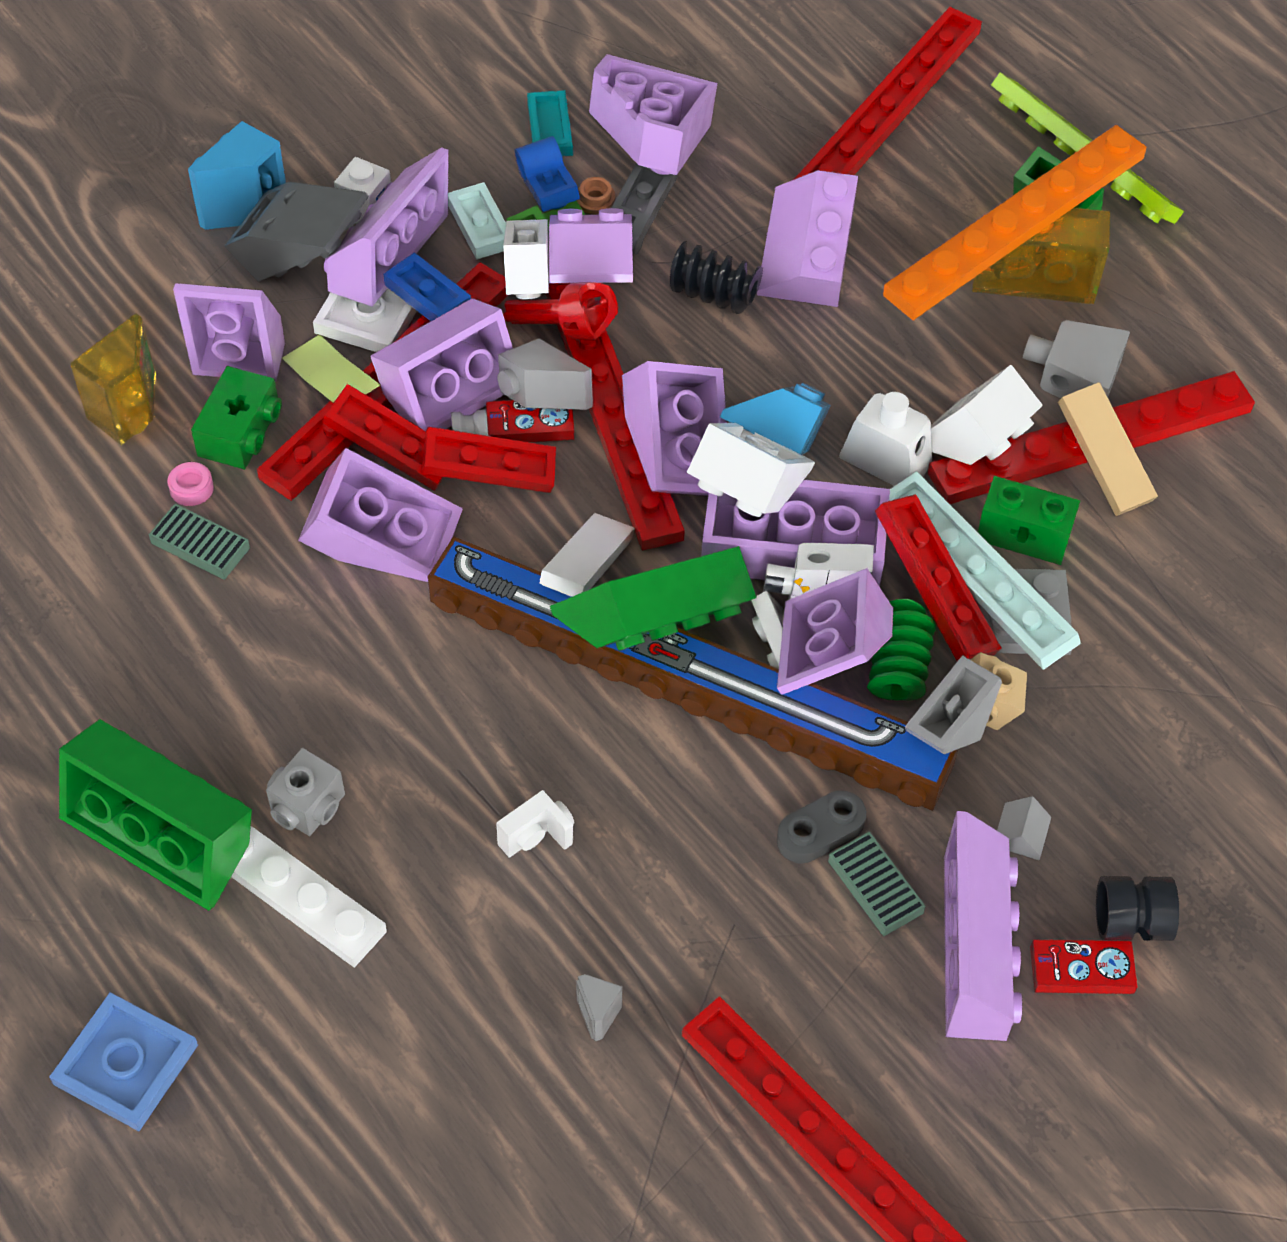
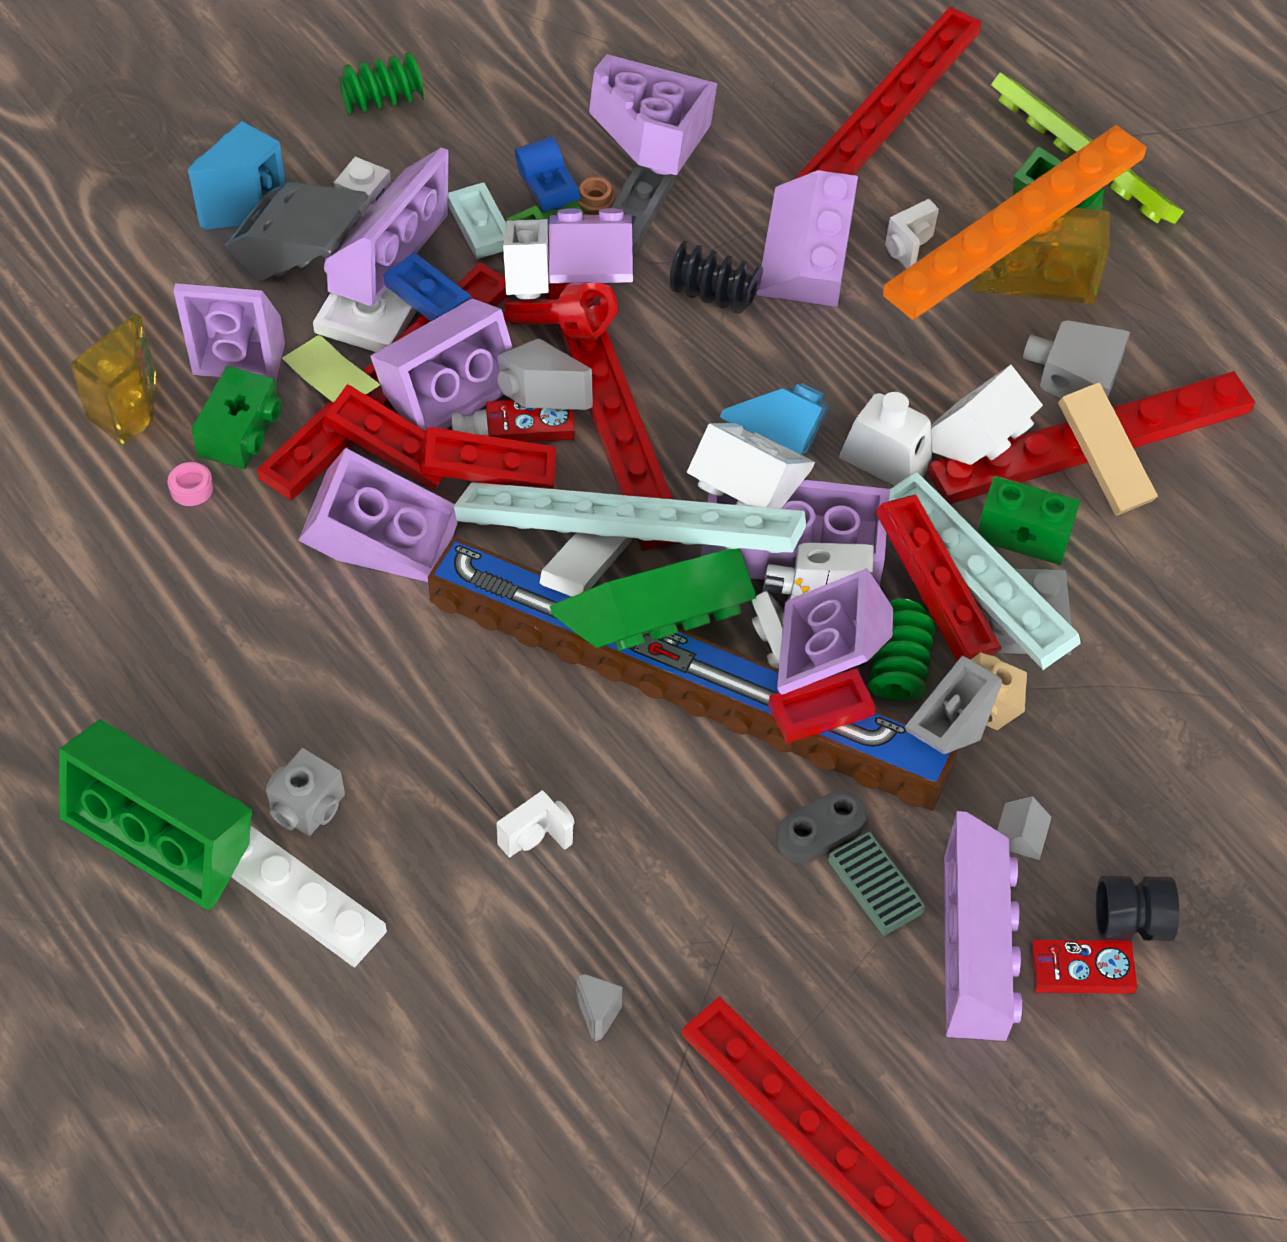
(124, 1061): medium blue plate -> none
(199, 541): sand green tile -> none
(380, 82): none -> green piece
(550, 118): teal tile -> none
(632, 517): none -> light aqua plate
(667, 418): lavender slope -> none
(821, 706): none -> red tile
(910, 230): none -> white bracket

